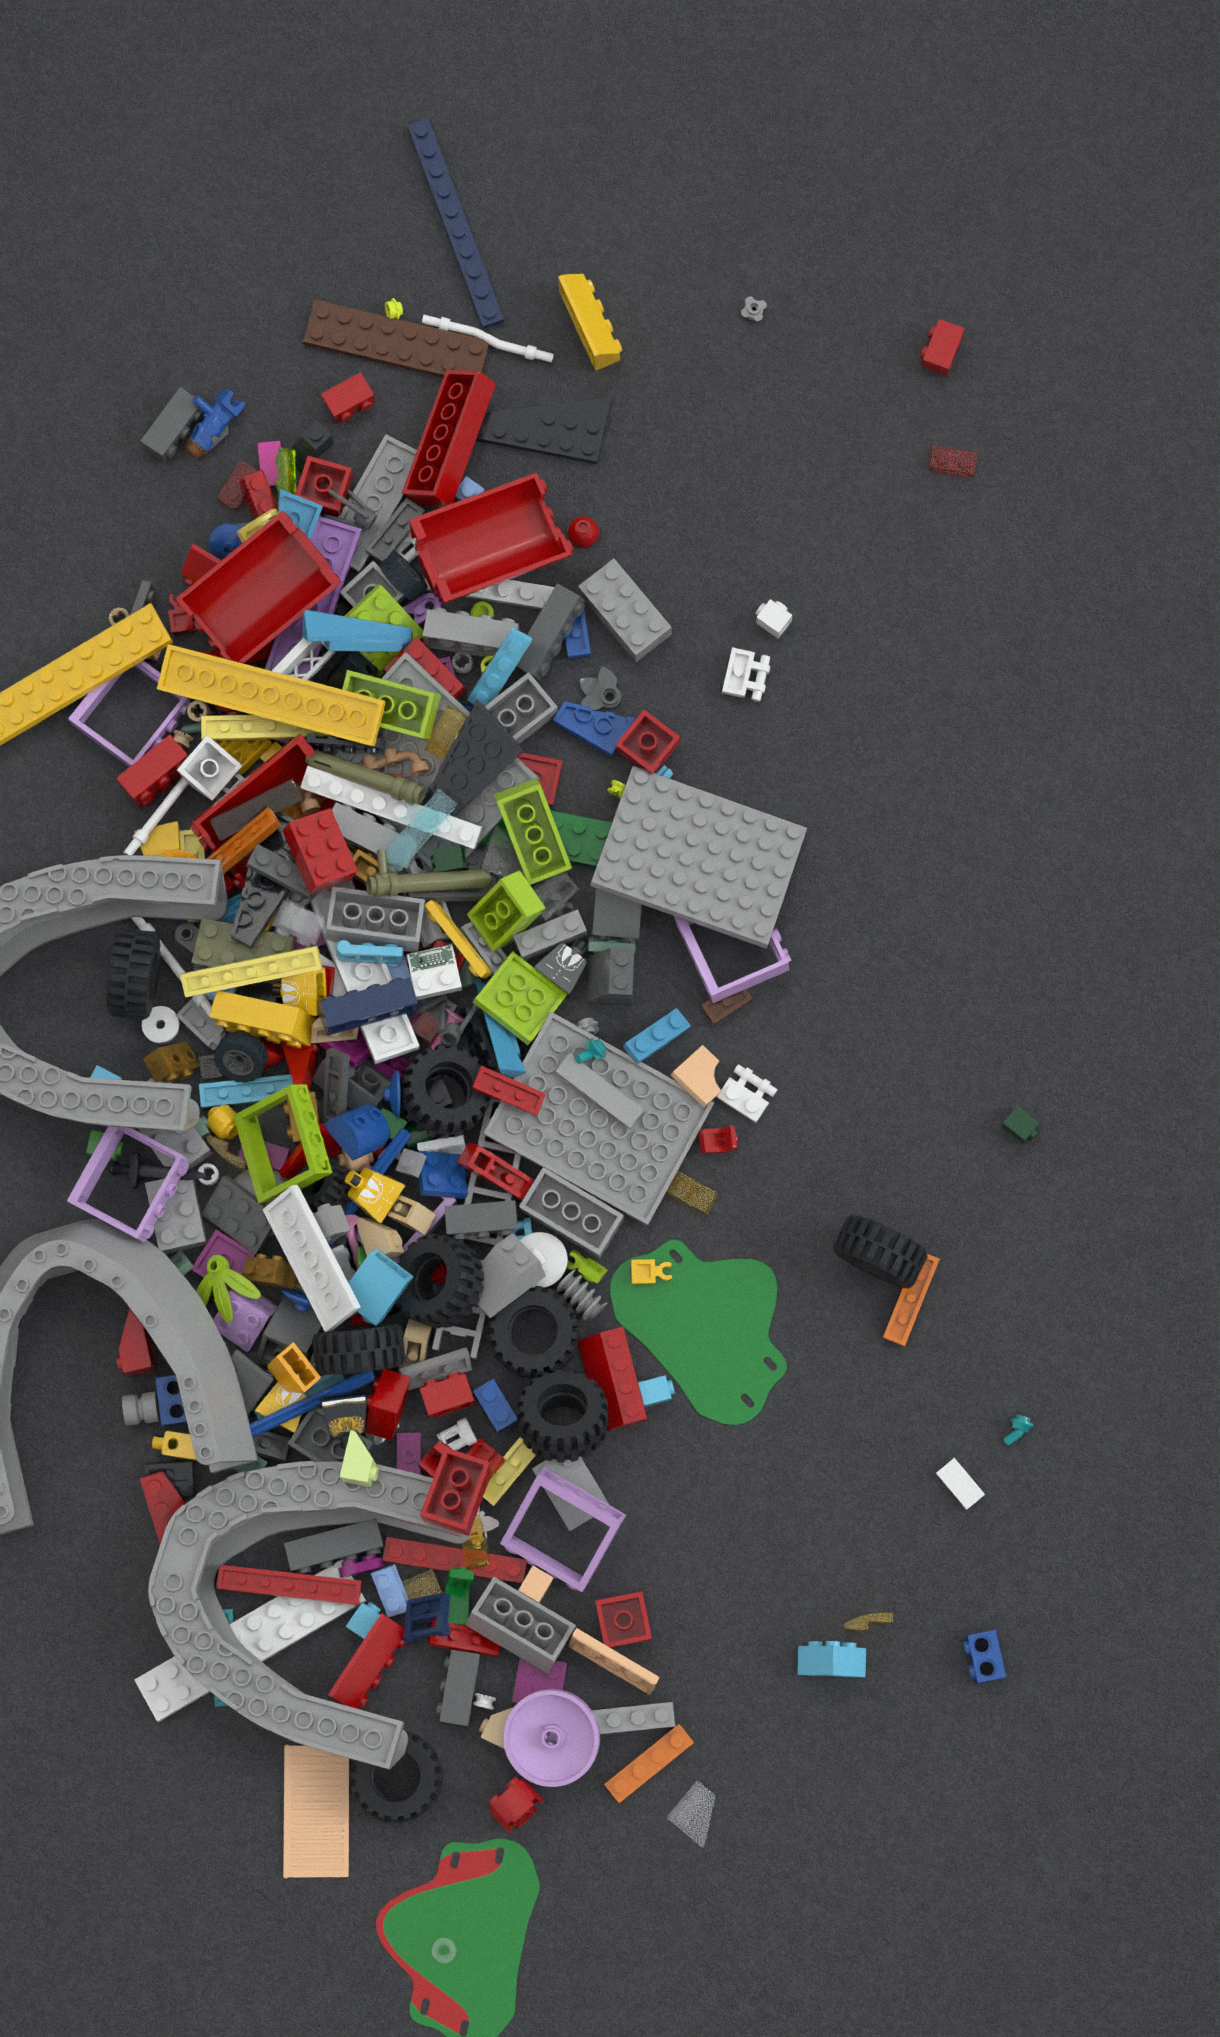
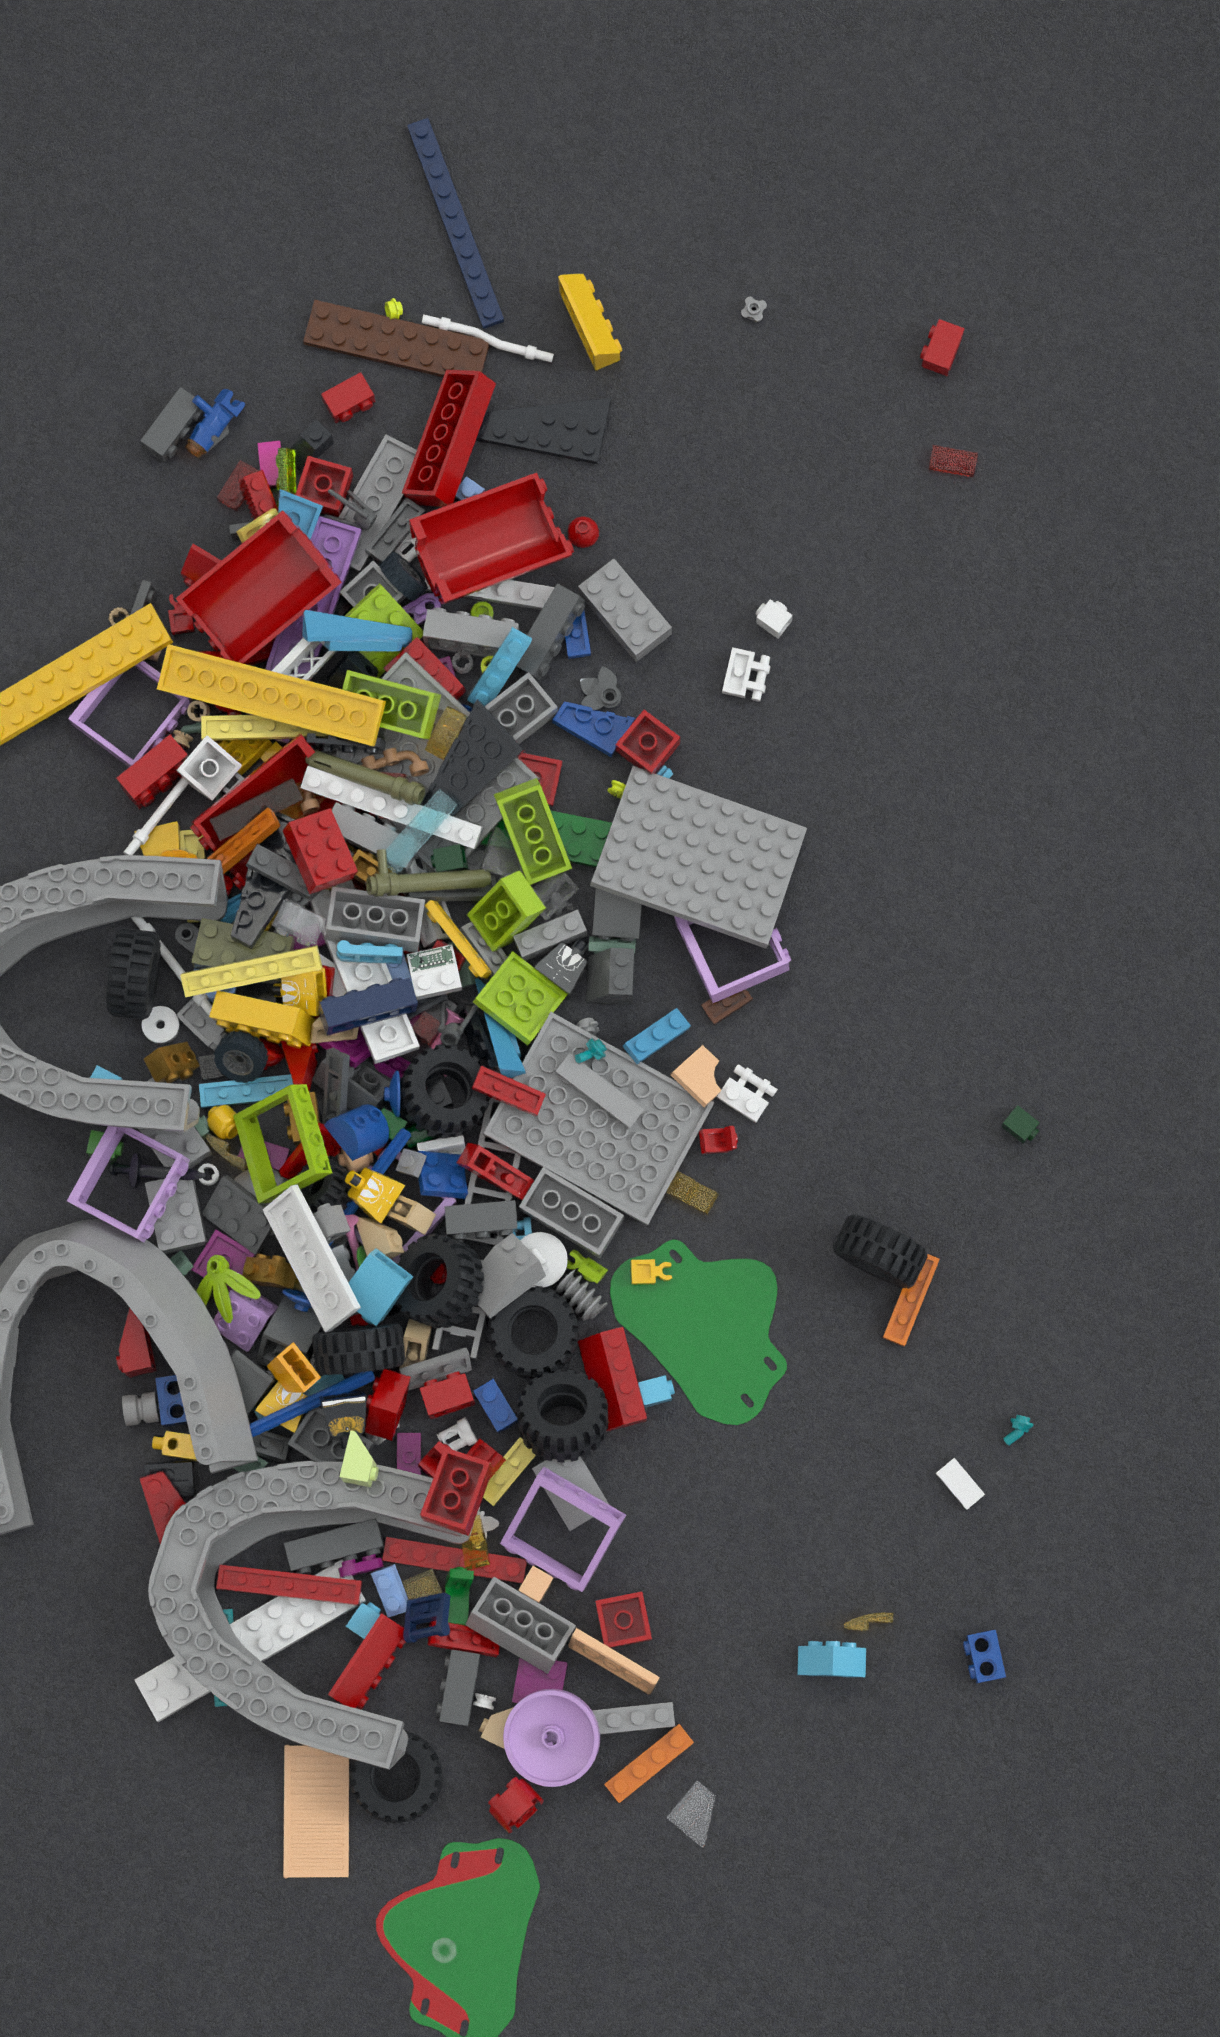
(224, 536): blue dish -> none

